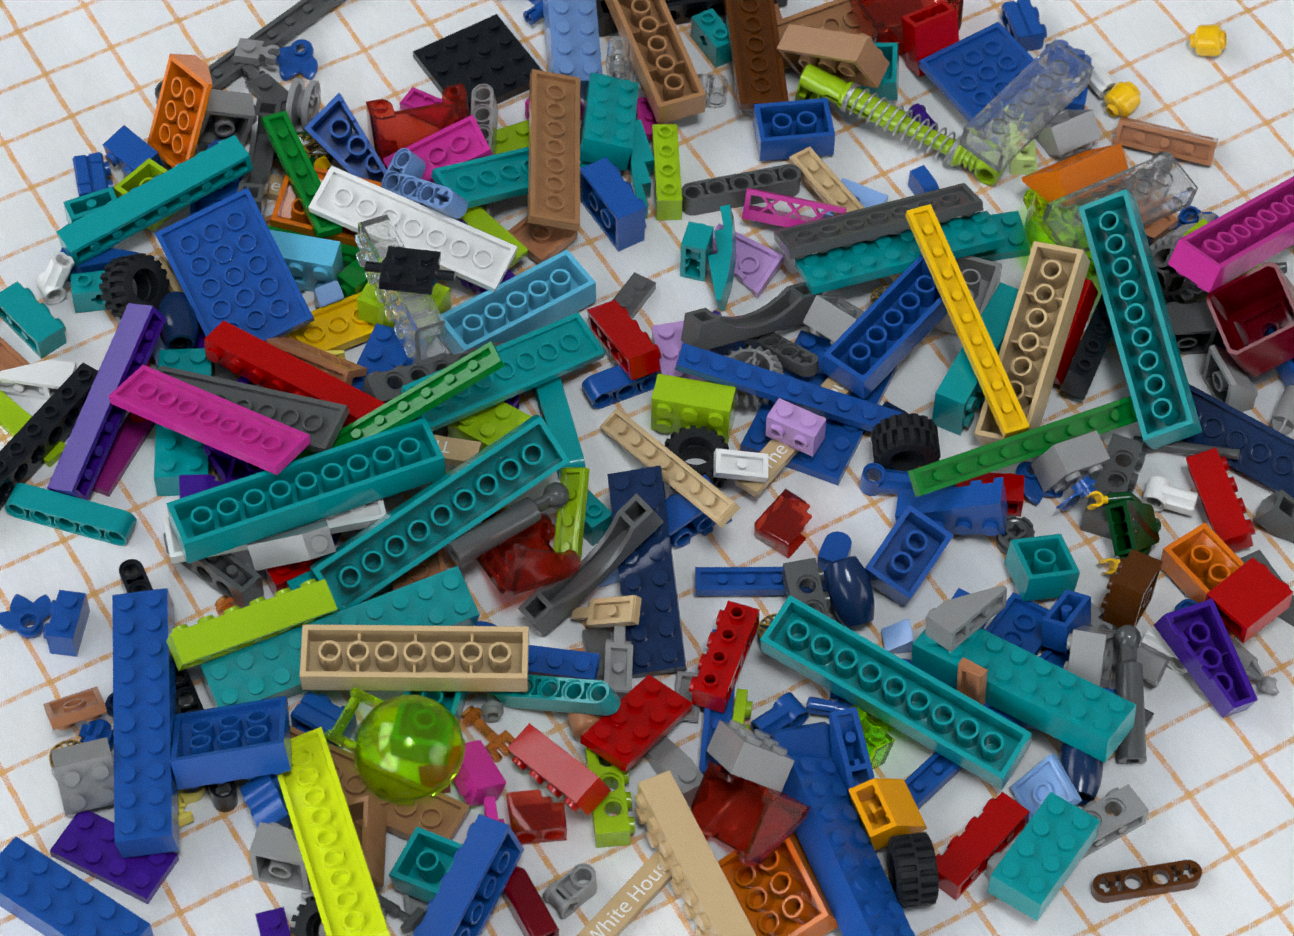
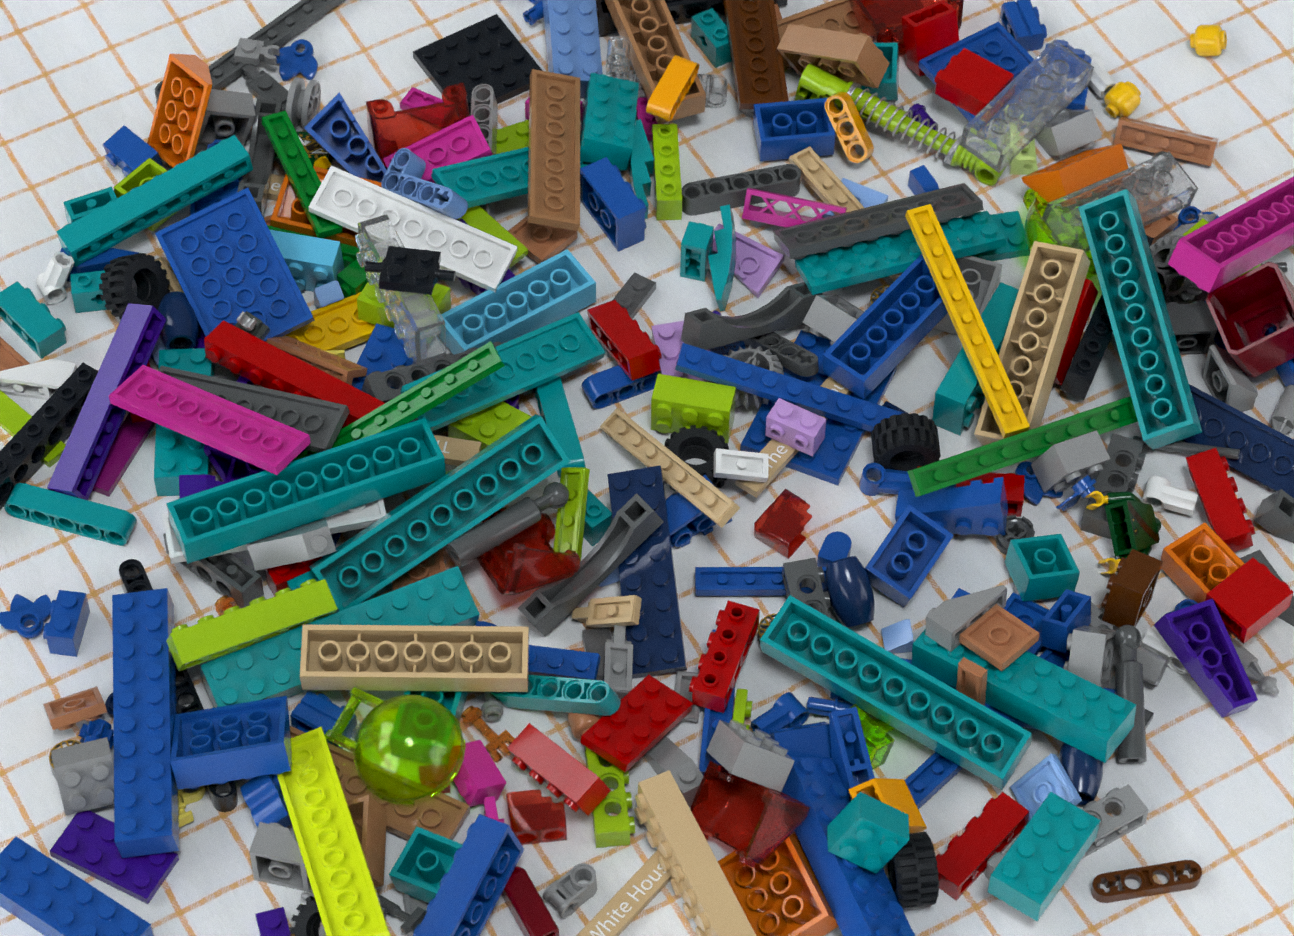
(91, 173): blue brick -> none
(252, 325): none -> piece
(672, 88): none -> light orange beam
(850, 114): none -> light orange beam
(868, 832): none -> teal brick
(971, 81): none -> red brick
(999, 637): none -> nougat plate

